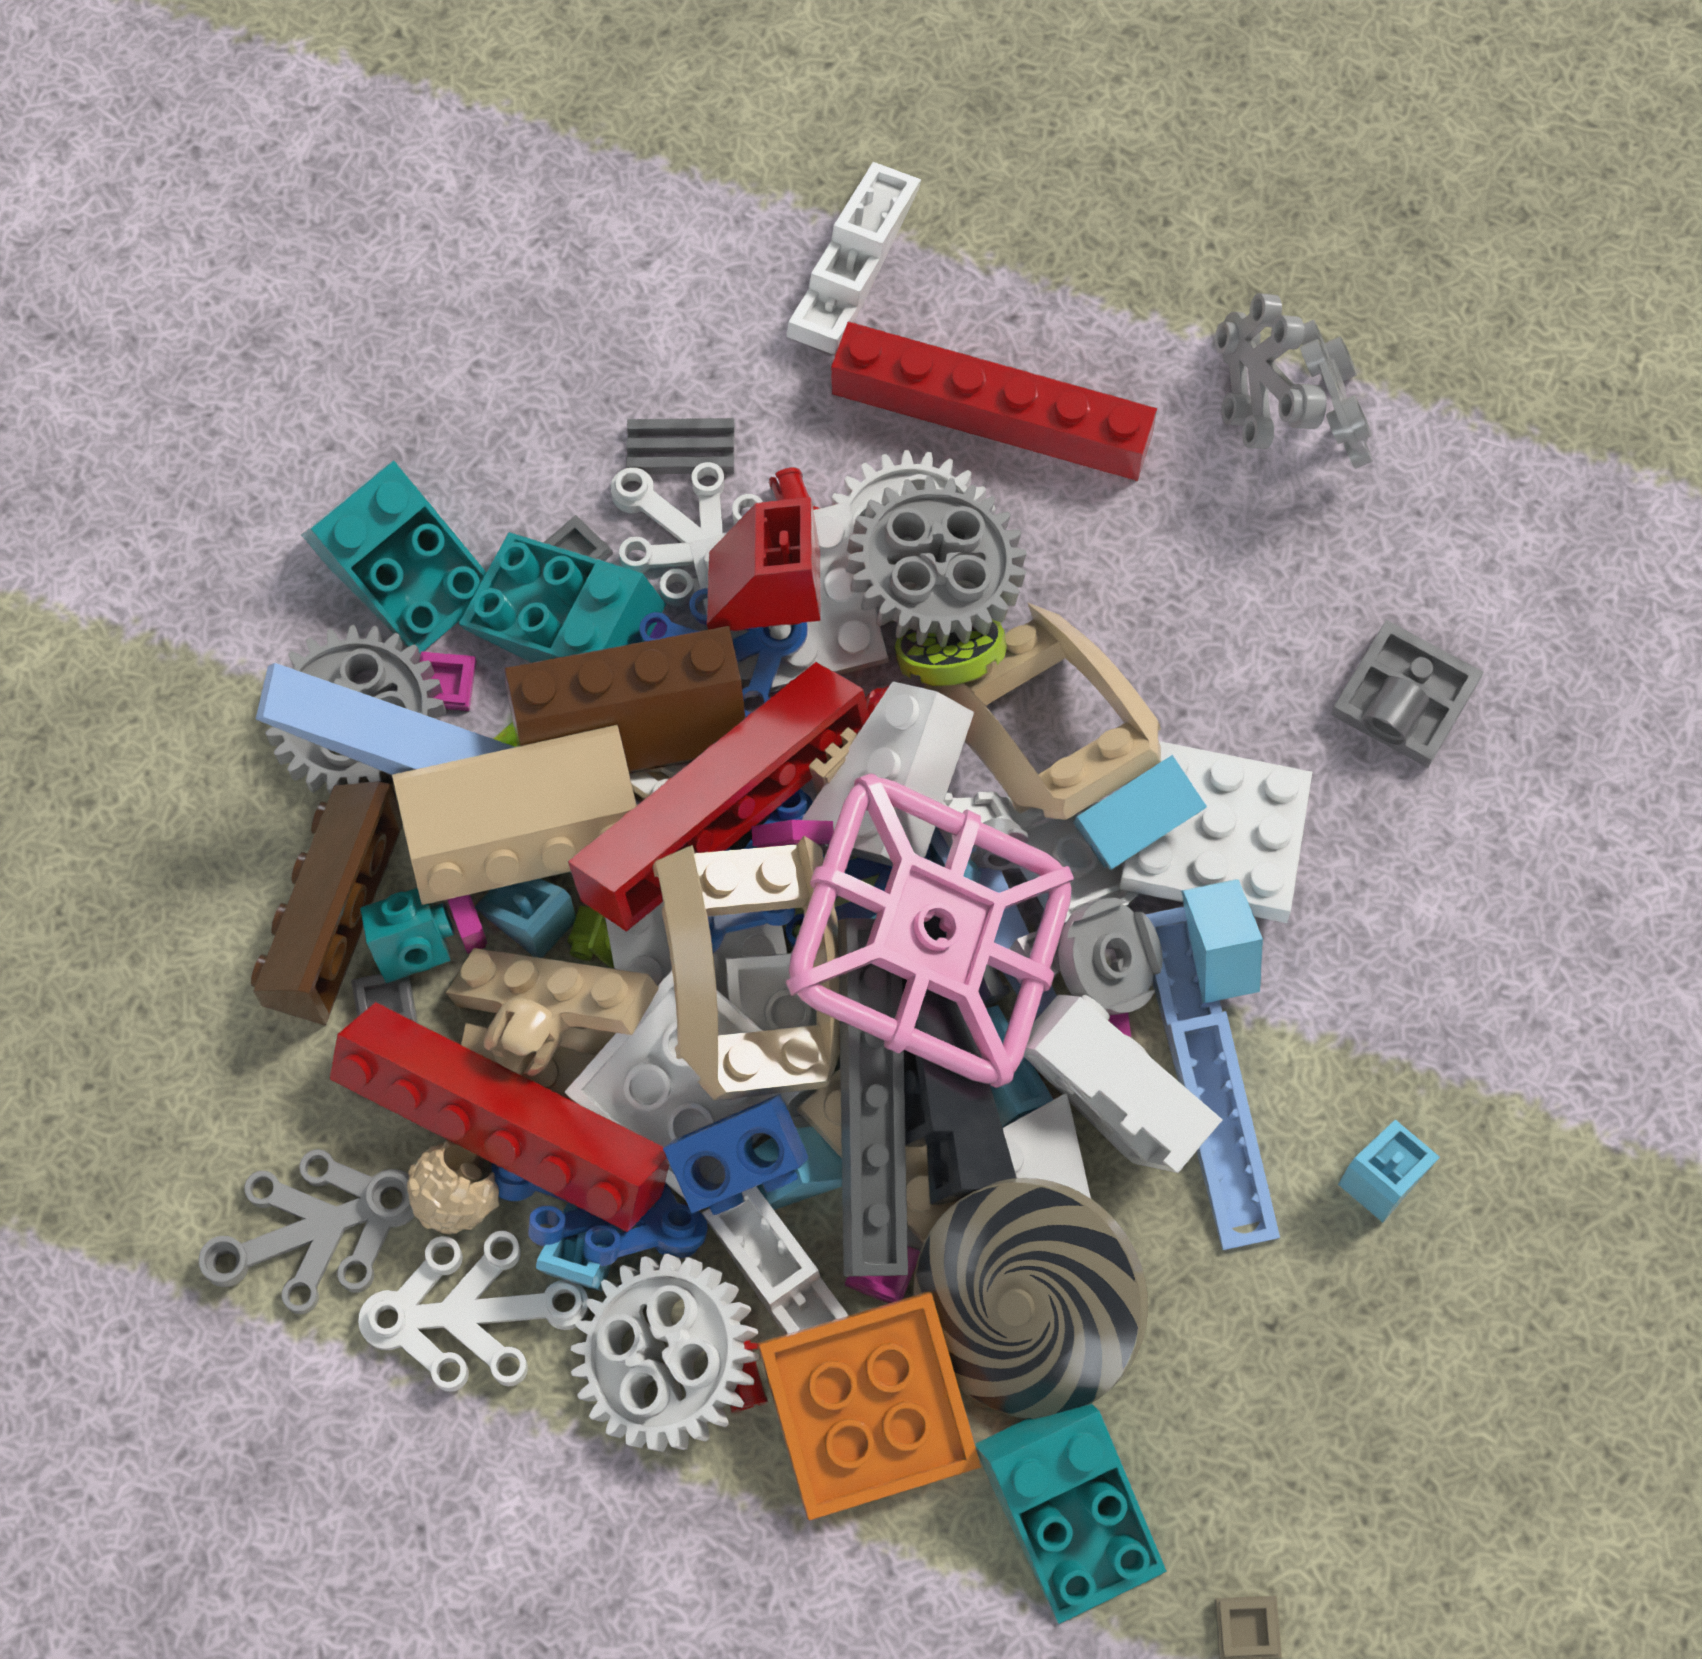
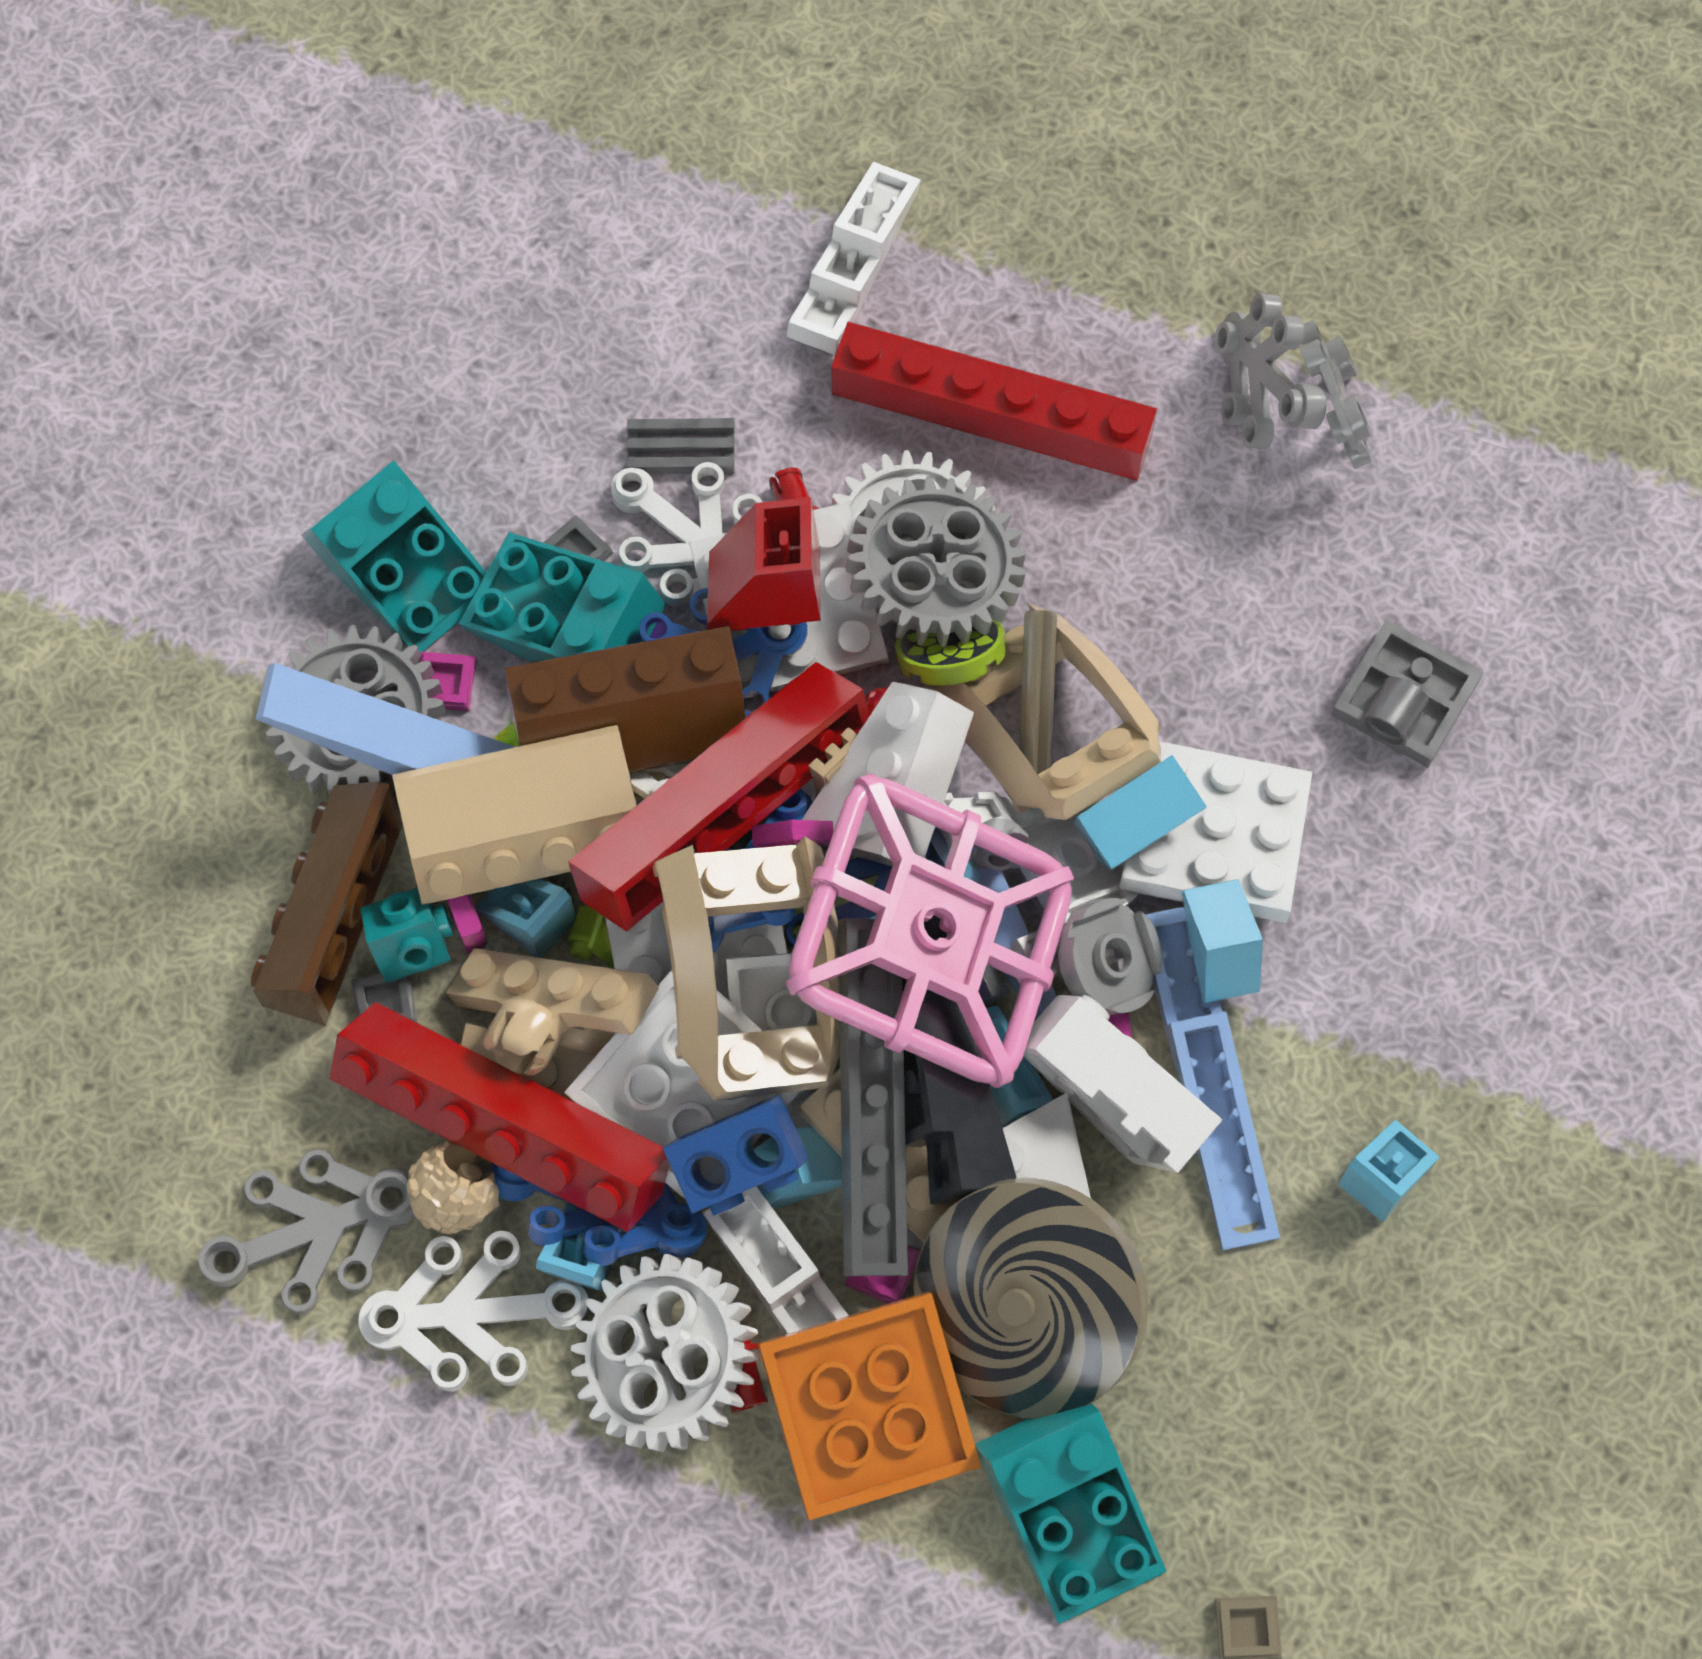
(1038, 688): none -> dark tan axle

